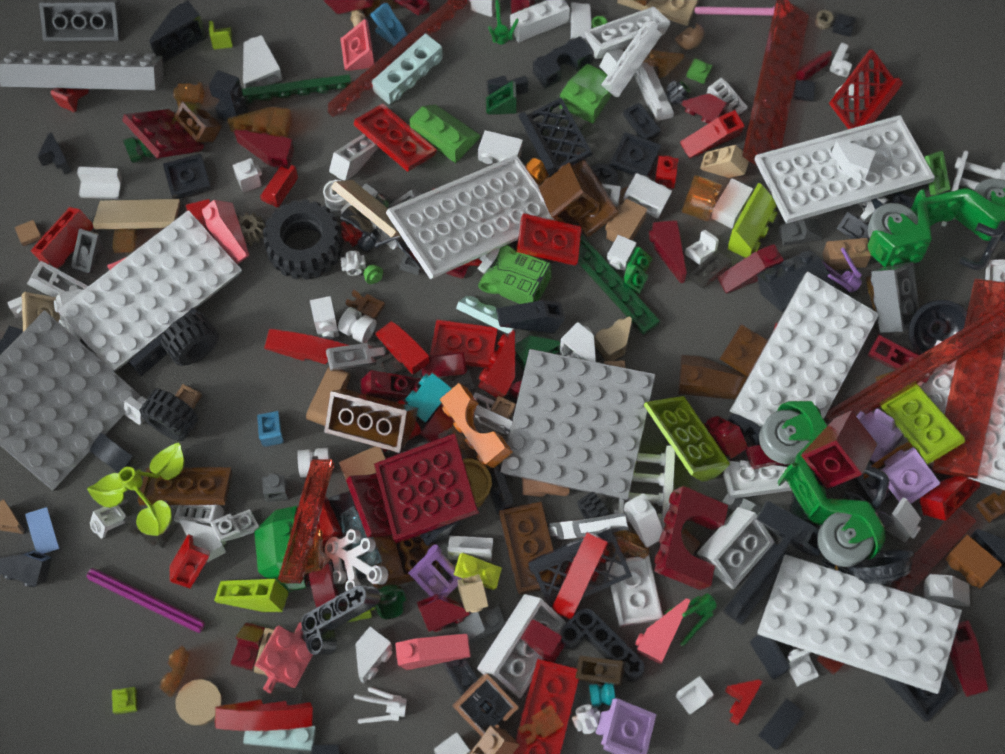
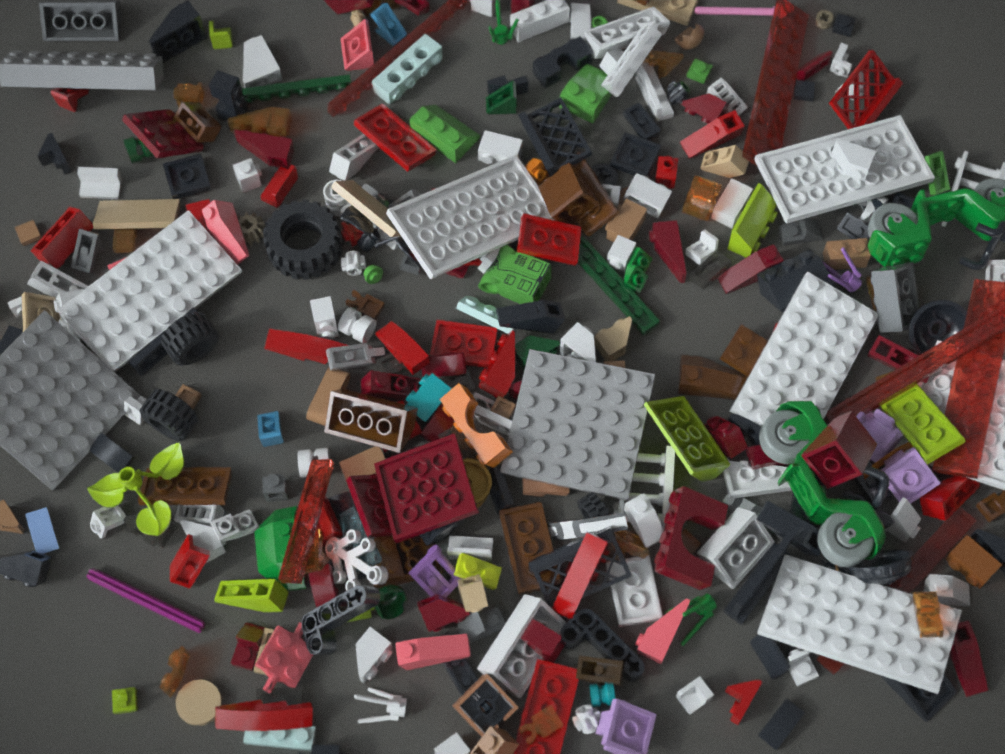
(927, 614): none -> clear orange slope

